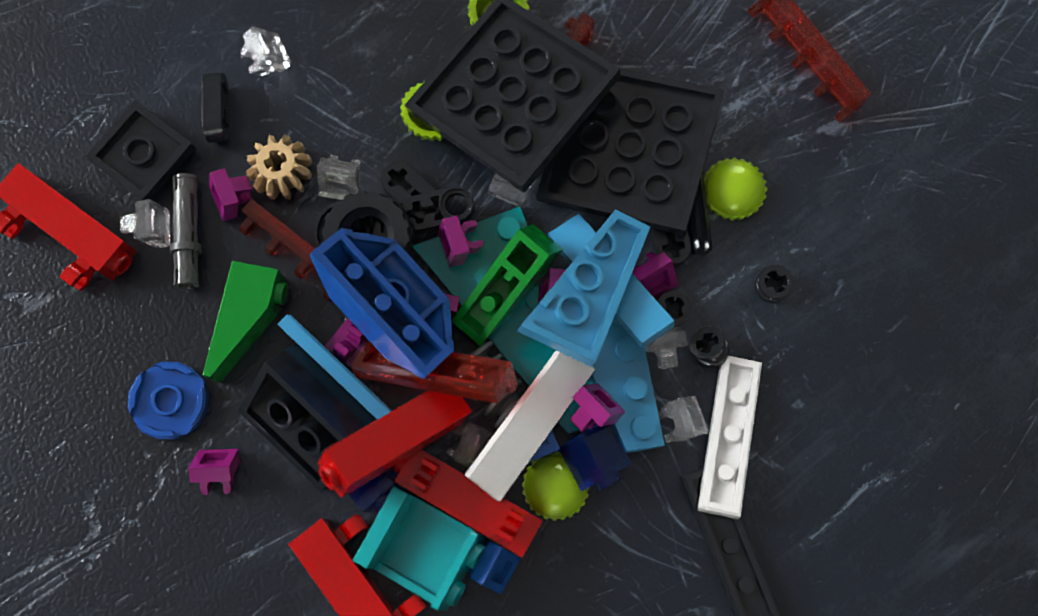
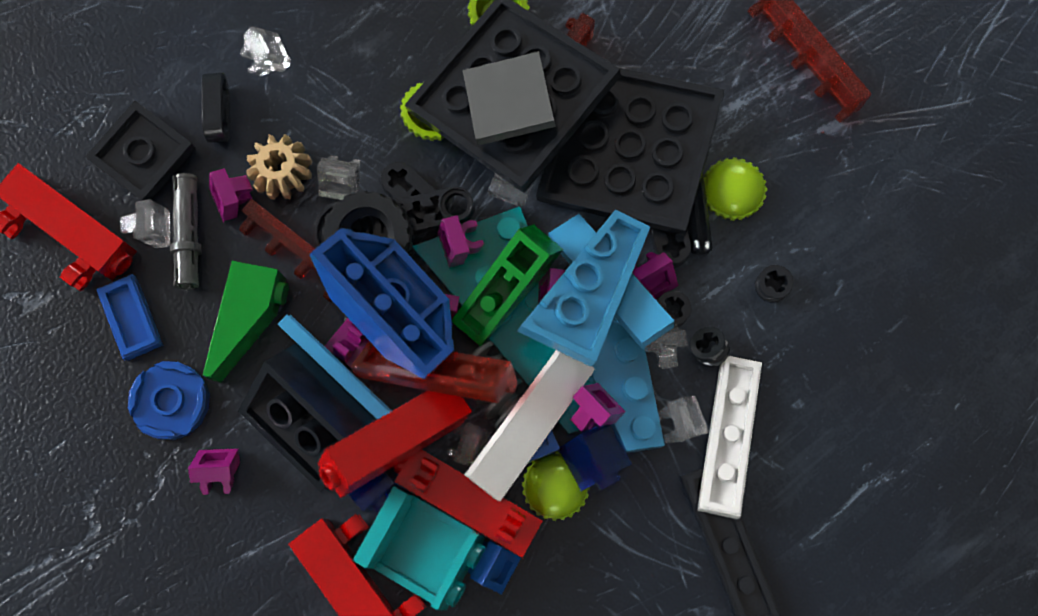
(129, 317): none -> blue tile
(508, 98): none -> dark grey tile

